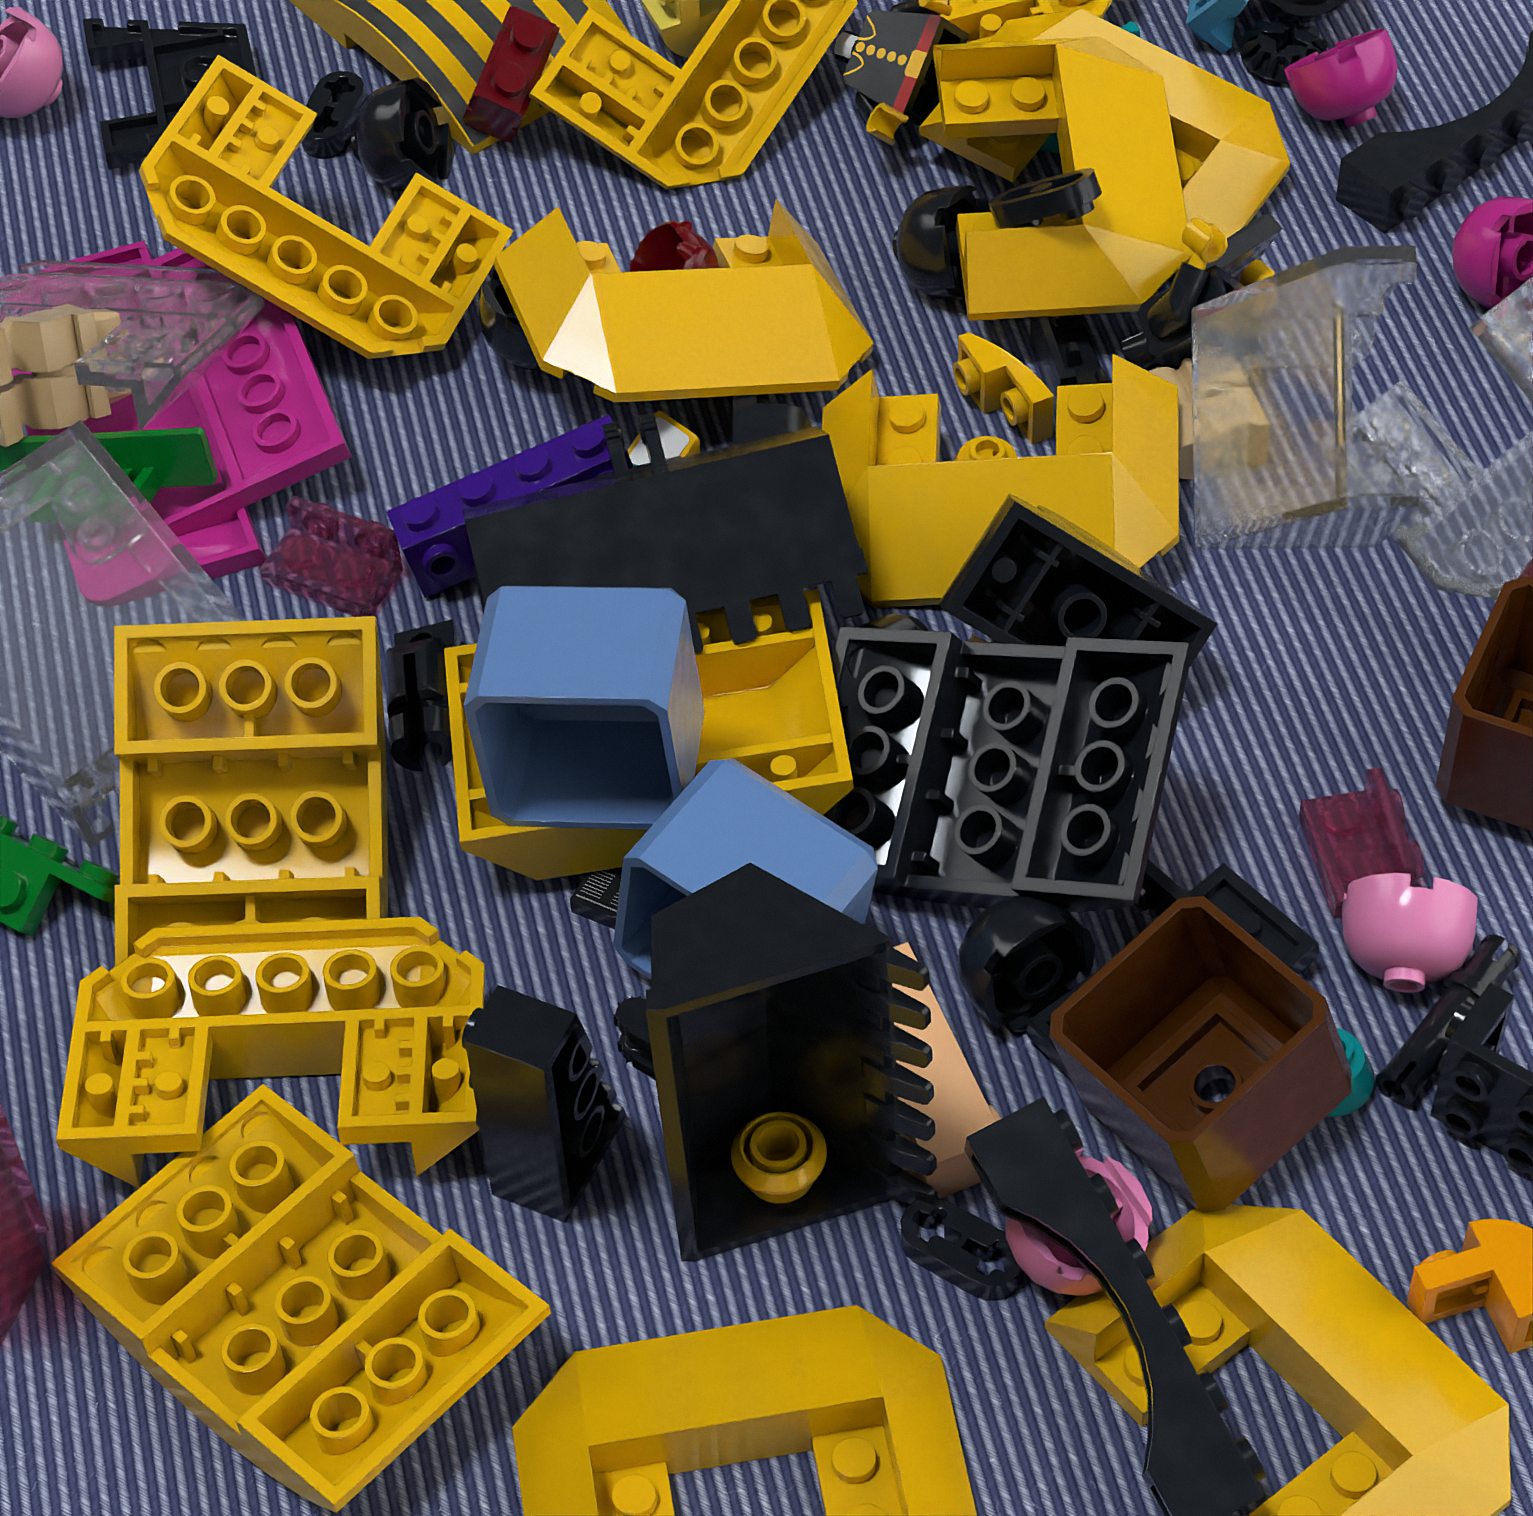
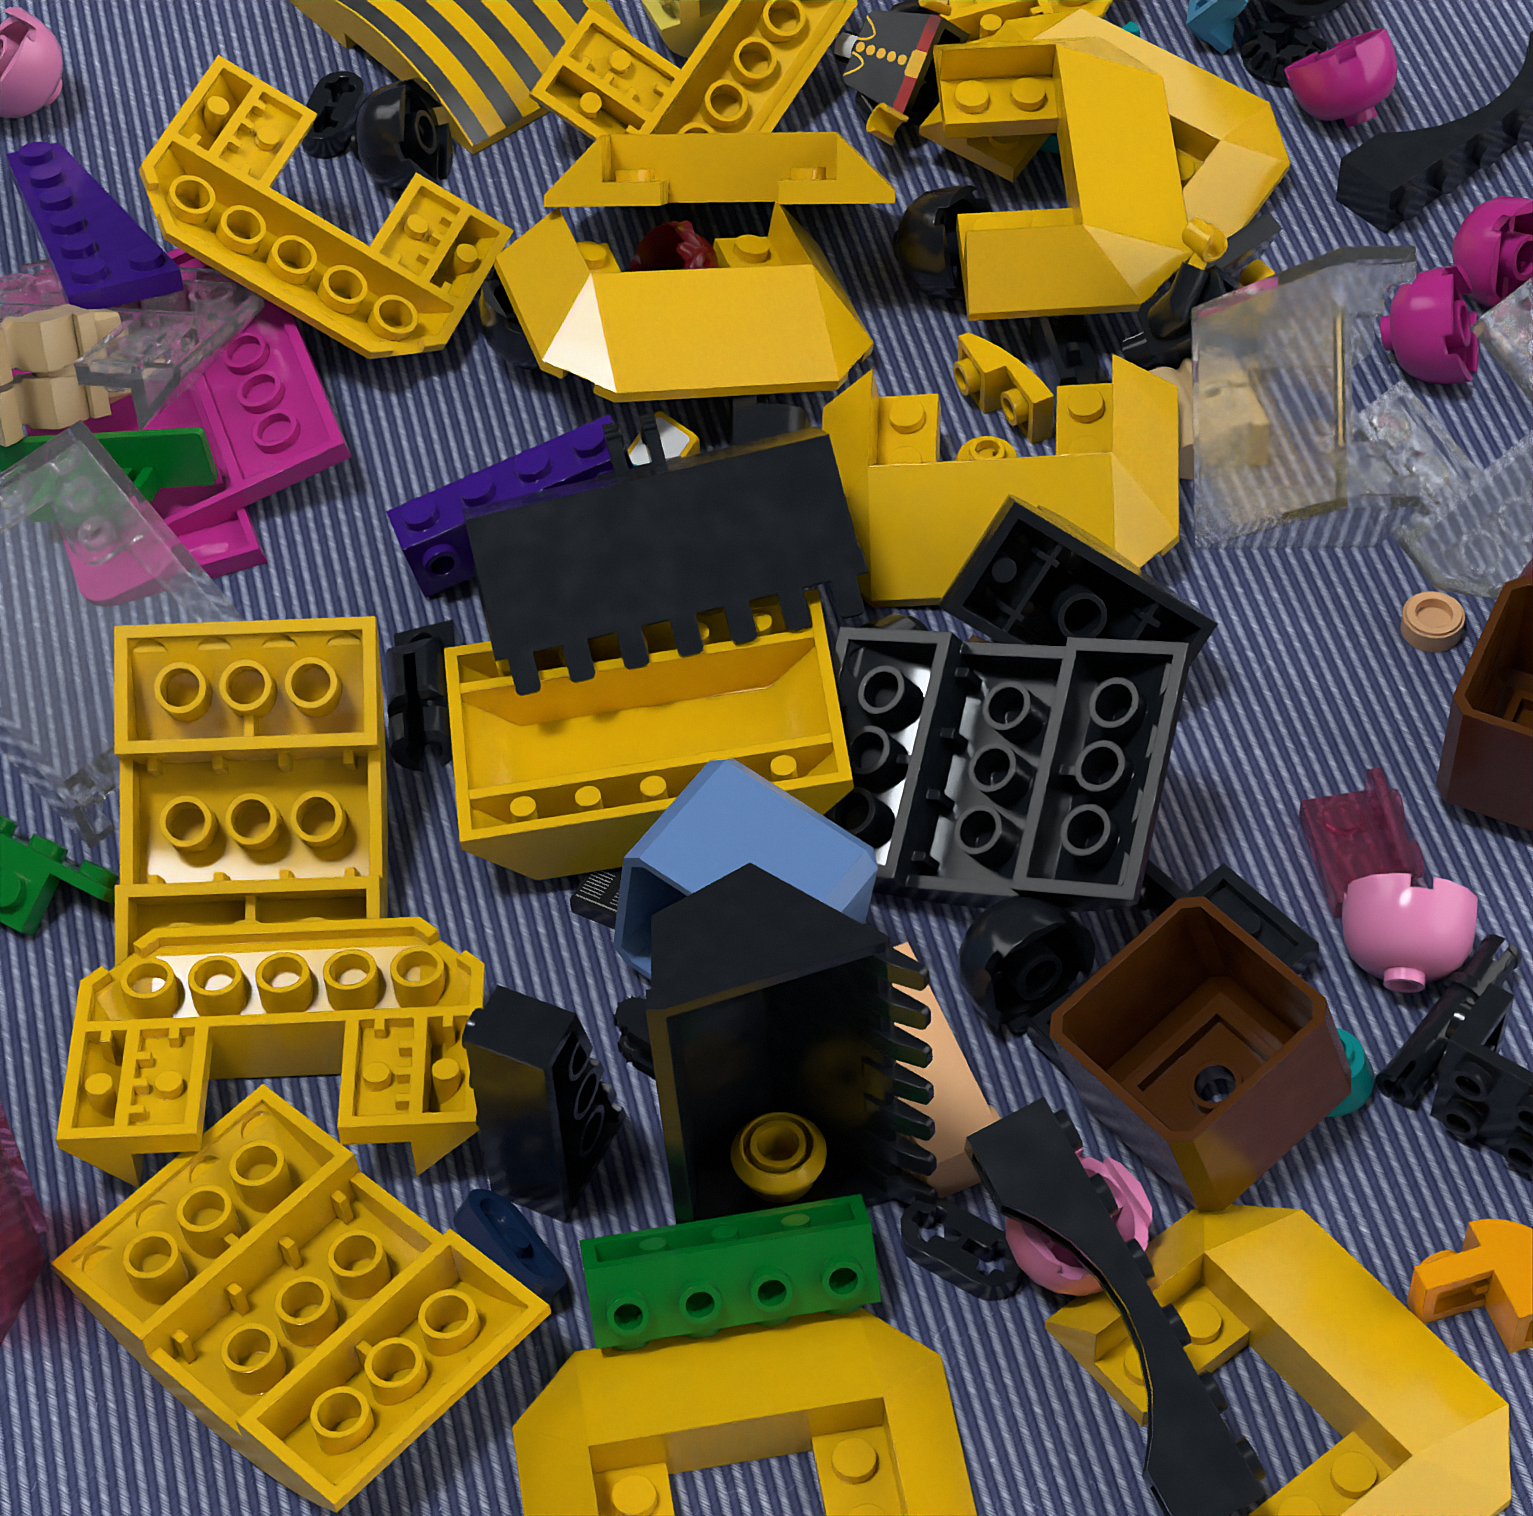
(85, 234): none -> dark purple wing
(175, 67): black wing -> none
(334, 559): clear pink bracket -> none
(509, 1241): none -> dark blue plate
(510, 74): dark red brick -> none
(584, 705): medium blue plate -> none
(720, 169): none -> yellow slope
(730, 1272): none -> green brick
(1062, 194): black plate -> none
(1432, 327): none -> dark pink cylinder
(1432, 621): none -> light nougat tile

